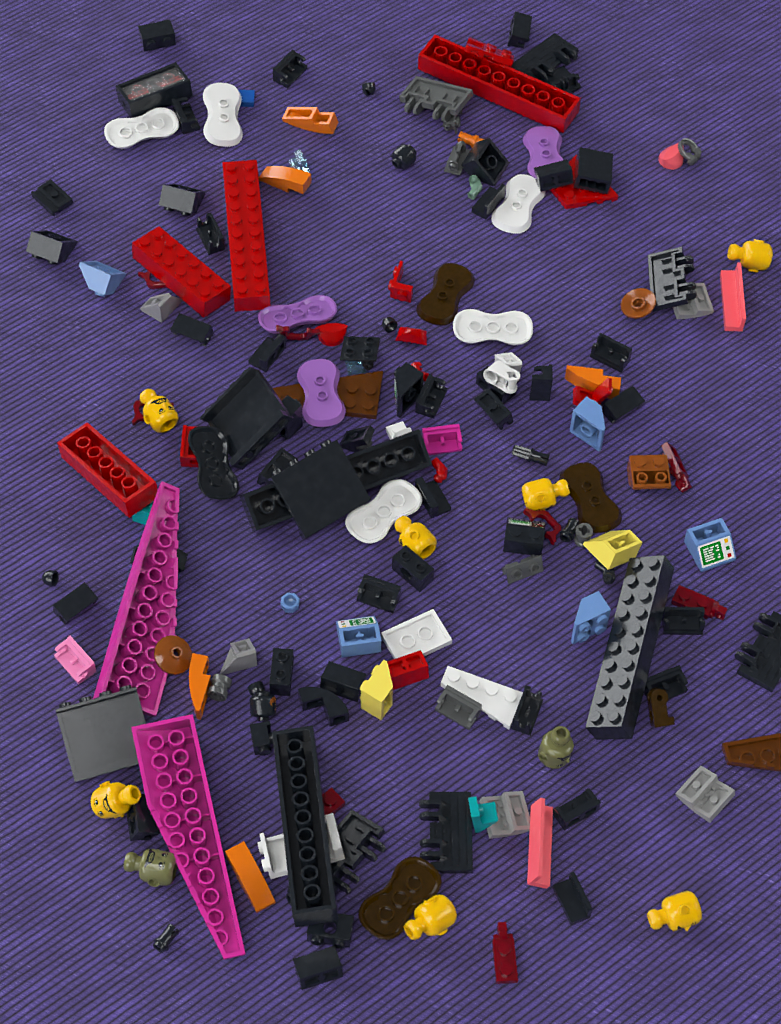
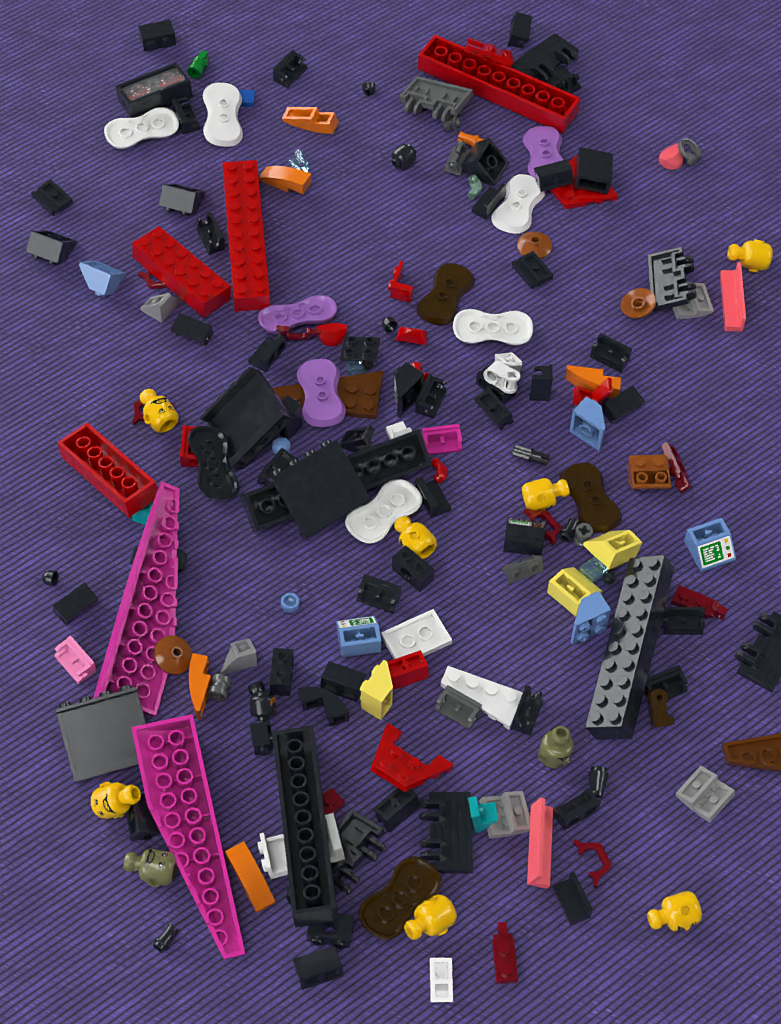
(198, 65): none -> green hinge
(280, 443): none -> medium blue tile
(396, 808): none -> black hinge
(402, 768): none -> red wing
(441, 980): none -> white slope
(532, 270): none -> black plate
(535, 242): none -> dark orange dish
(570, 587): none -> light yellow slope
(593, 569): none -> clear light blue tile
(598, 778): none -> black cone
(599, 848): none -> dark red helmet

